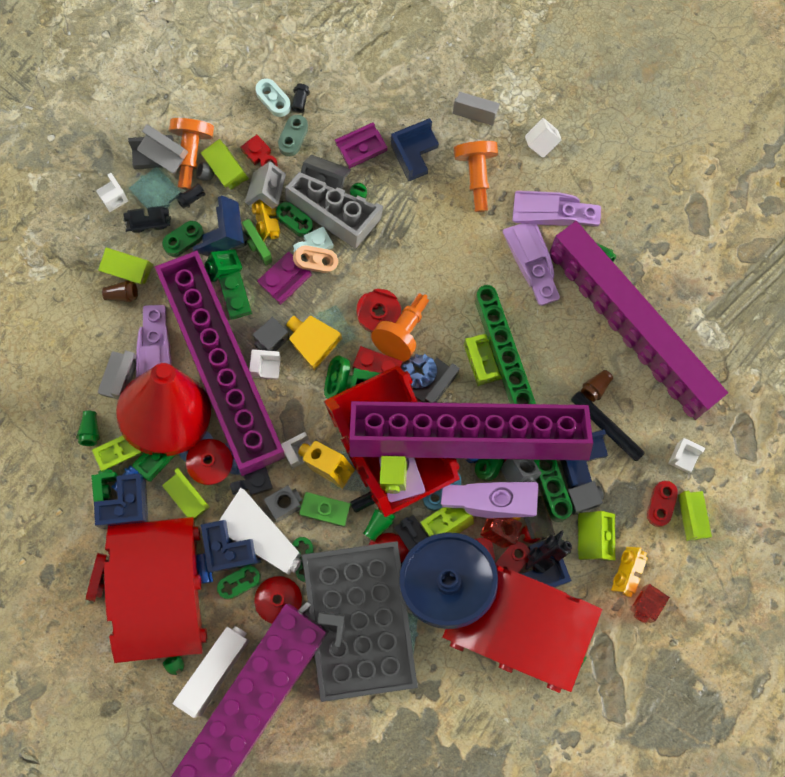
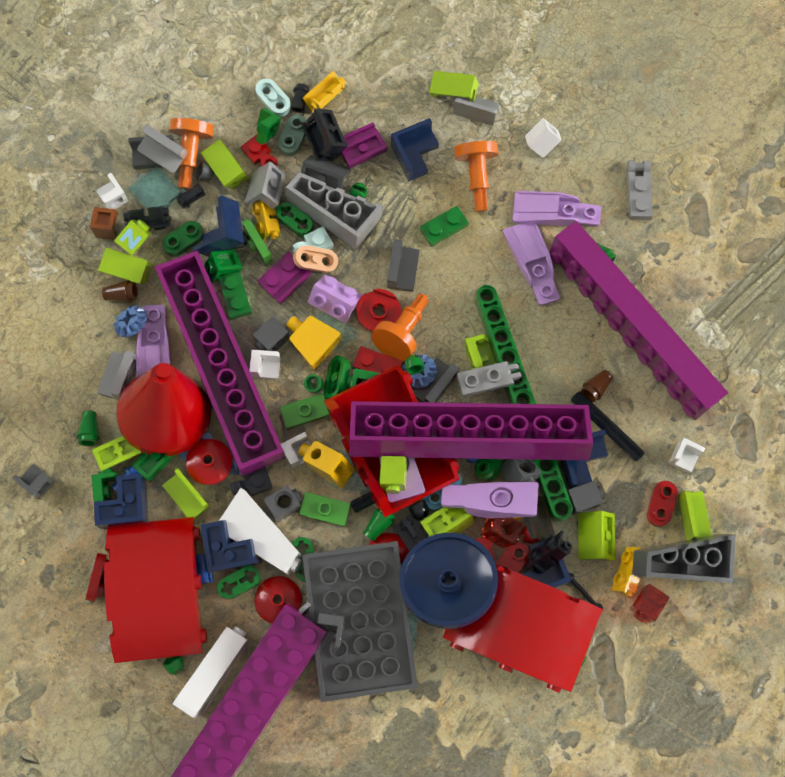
(35, 481): none -> dark grey panel
(104, 223): none -> dark orange panel
(133, 236): none -> lime brick
(136, 319): none -> medium blue gear
(267, 125): none -> green bracket
(304, 411): none -> bright green plate
(309, 386): none -> green hinge
(324, 91): none -> yellow hinge
(324, 135): none -> black hinge
(334, 298): none -> lavender bracket
(402, 267): none -> dark grey panel
(414, 364): none -> green hinge
(419, 510): none -> black hinge
(444, 226): none -> green plate
(454, 85): none -> lime hinge
(487, 378): none -> light grey hinge
(585, 594): none -> black hinge
(639, 191): none -> light grey plate
(694, 559): none -> dark grey wedge

